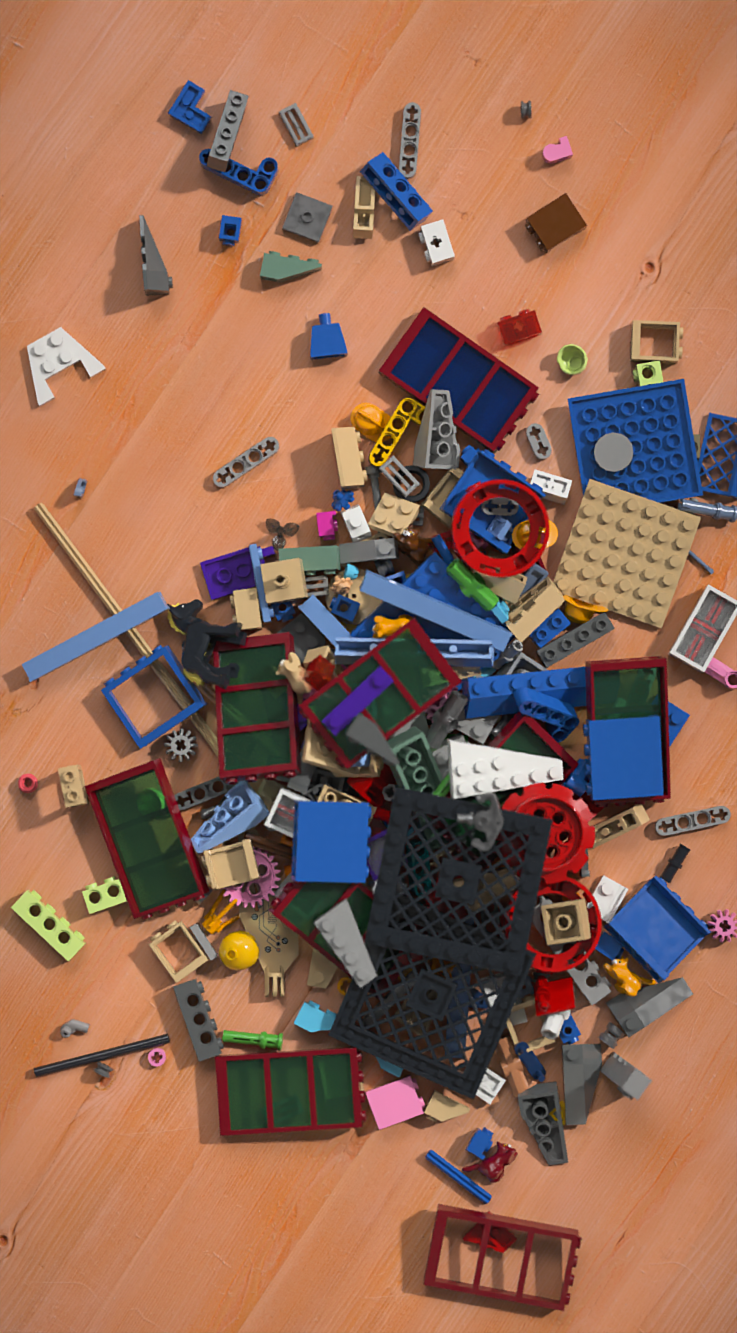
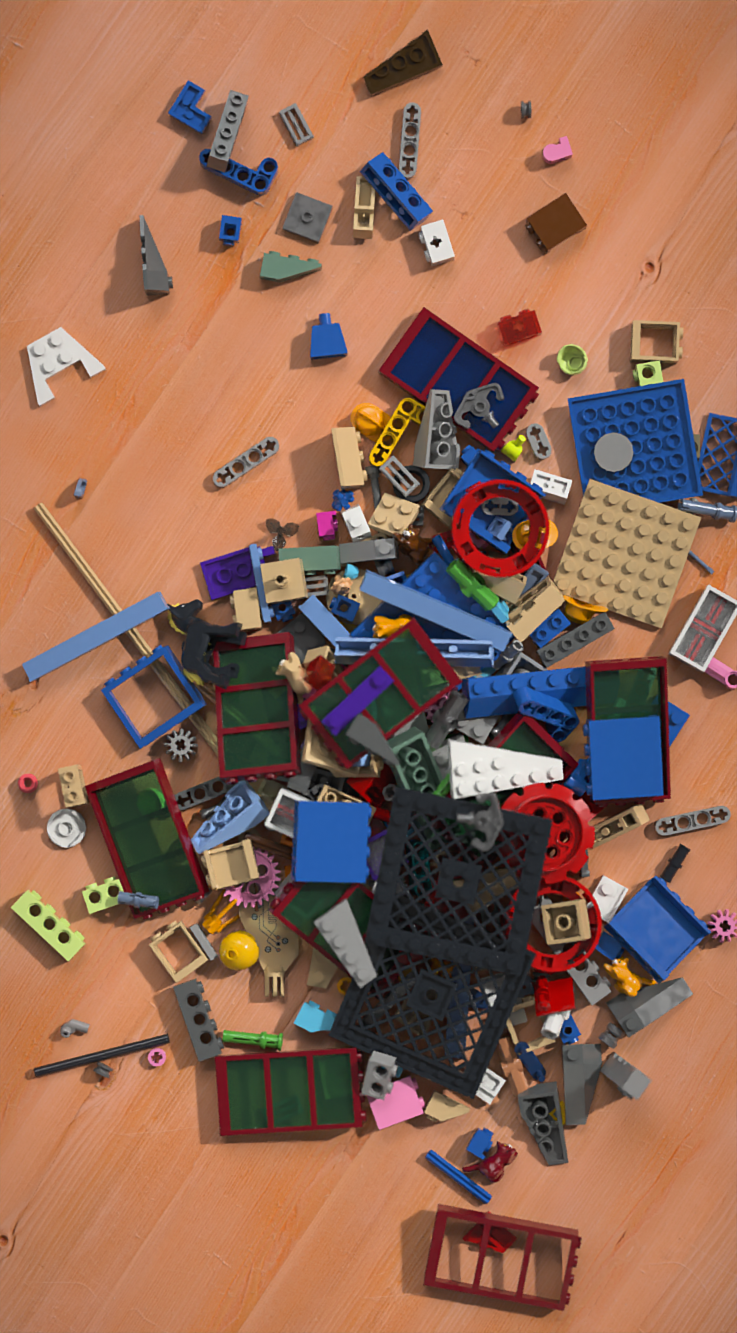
(66, 828): none -> white tile
(138, 900): none -> sand blue pin
(376, 1074): none -> light grey brick
(408, 63): none -> dark brown wing
(476, 402): none -> flat silver piece
(514, 448): none -> neon yellow piece

